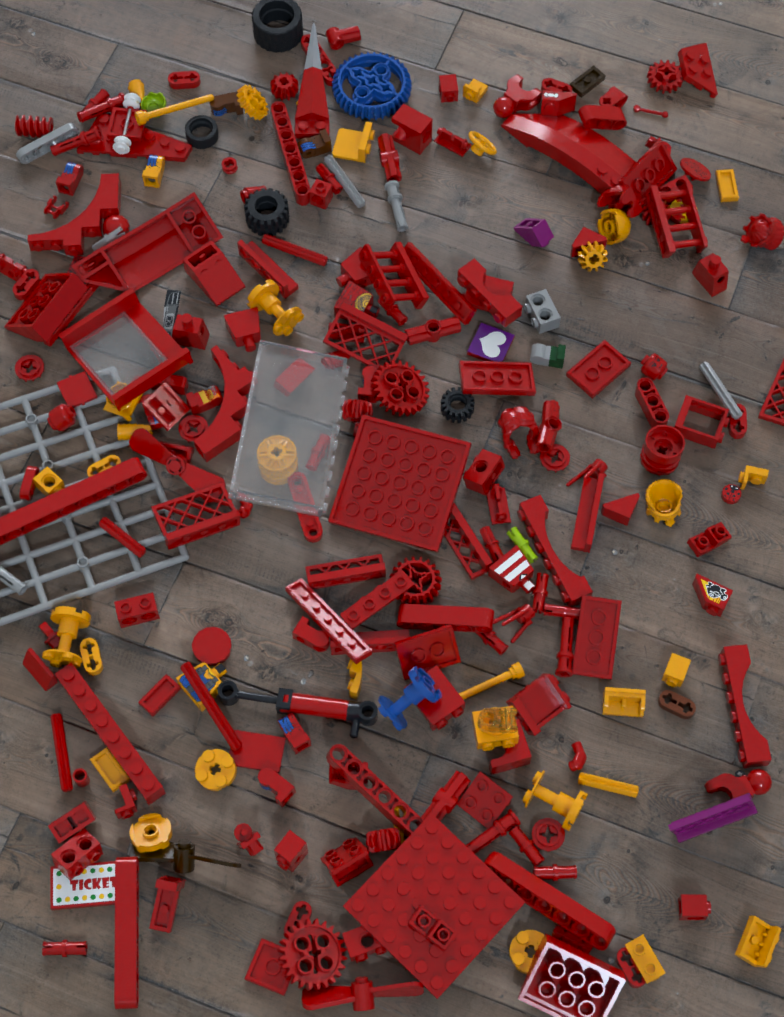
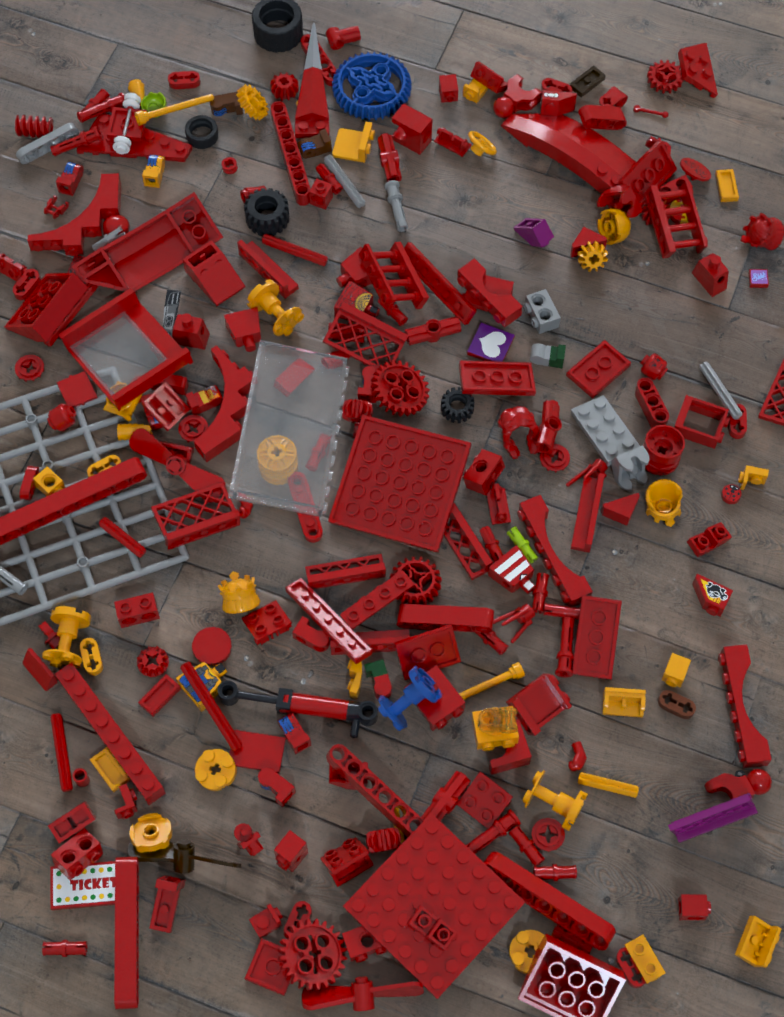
(152, 670): none -> red gear
(238, 594): none -> light orange hair
(266, 921): none -> red bracket
(267, 621): none -> red hinge
(380, 677): none -> leg
(488, 78): none -> red bracket
(613, 441): none -> light grey hinge
(758, 278): none -> tile

